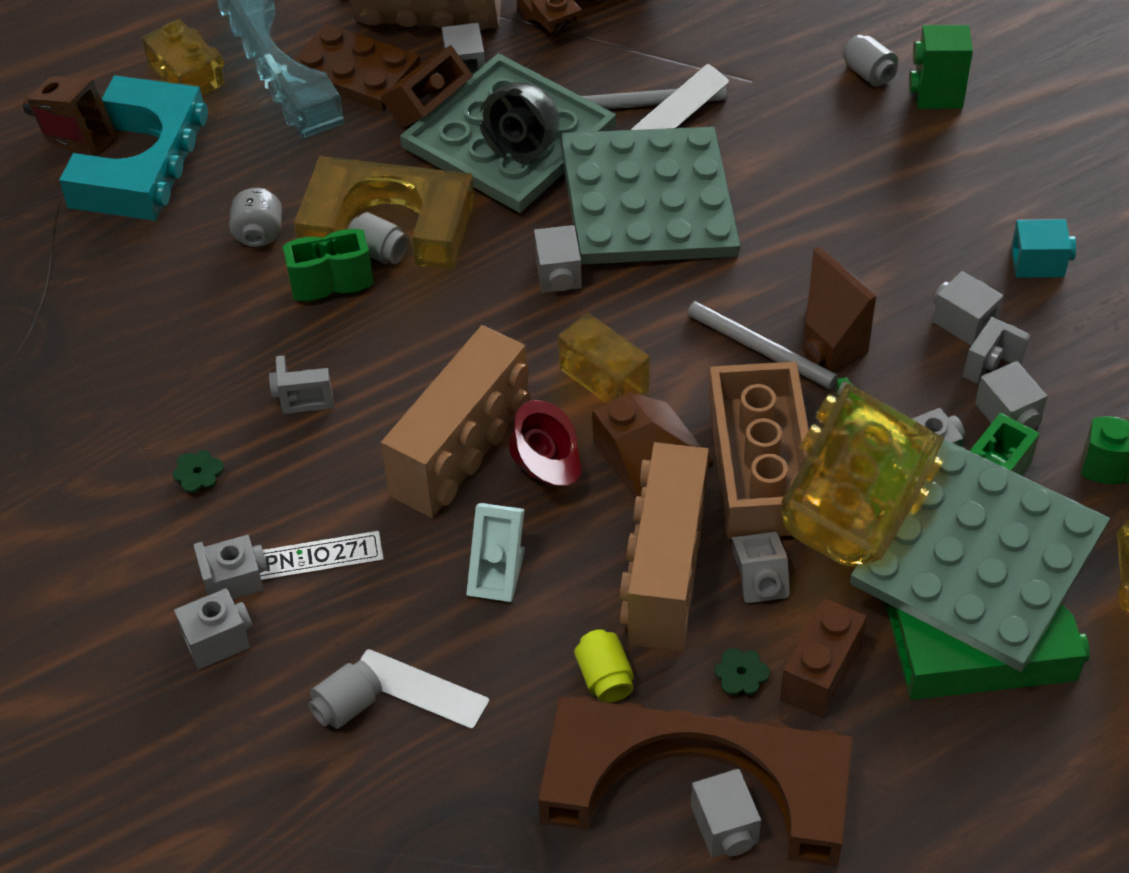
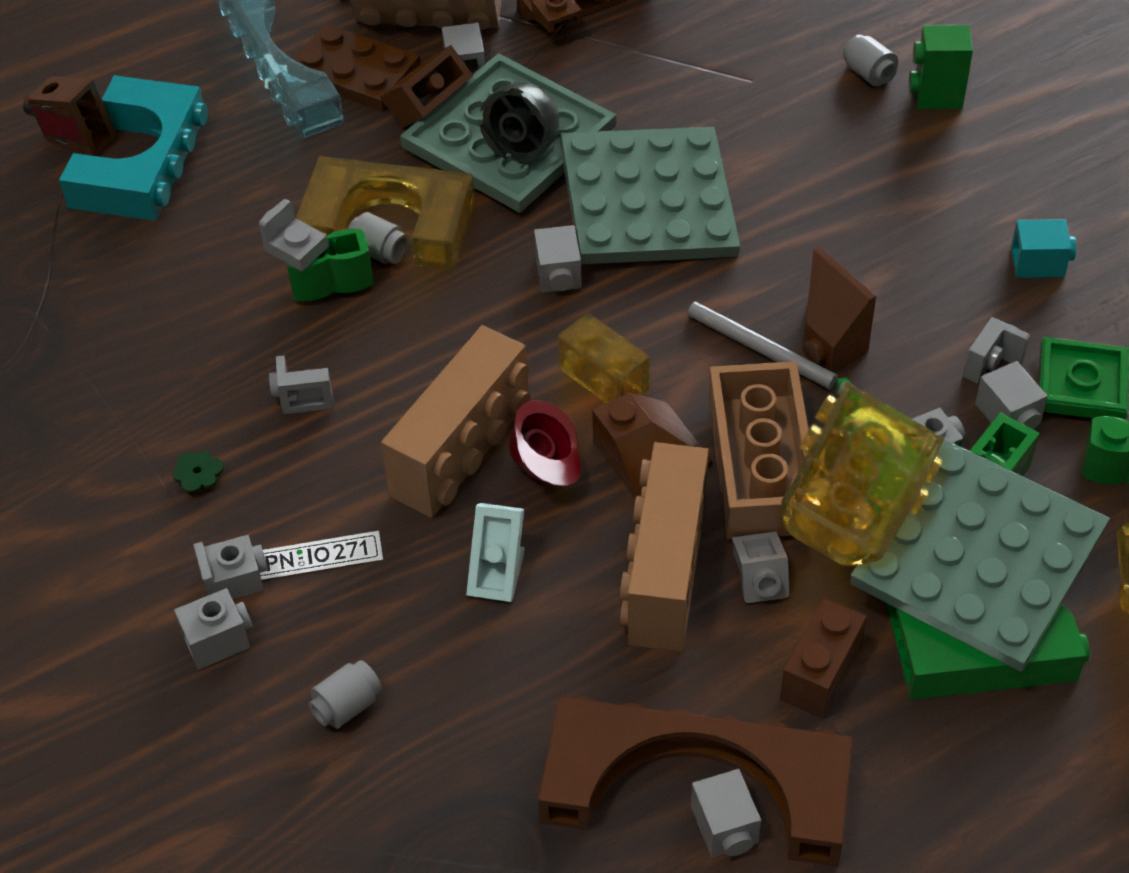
(183, 57): clear yellow brick -> none
(253, 215): light grey head -> none
(291, 238): none -> light grey bracket
(426, 690): white sticker -> none
(604, 666): neon yellow brick -> none
(642, 99): light grey bar -> none
(684, 100): white sticker -> none
(735, 663): dark green plant -> none
(965, 306): light grey brick -> none
(1084, 378): none -> green plate

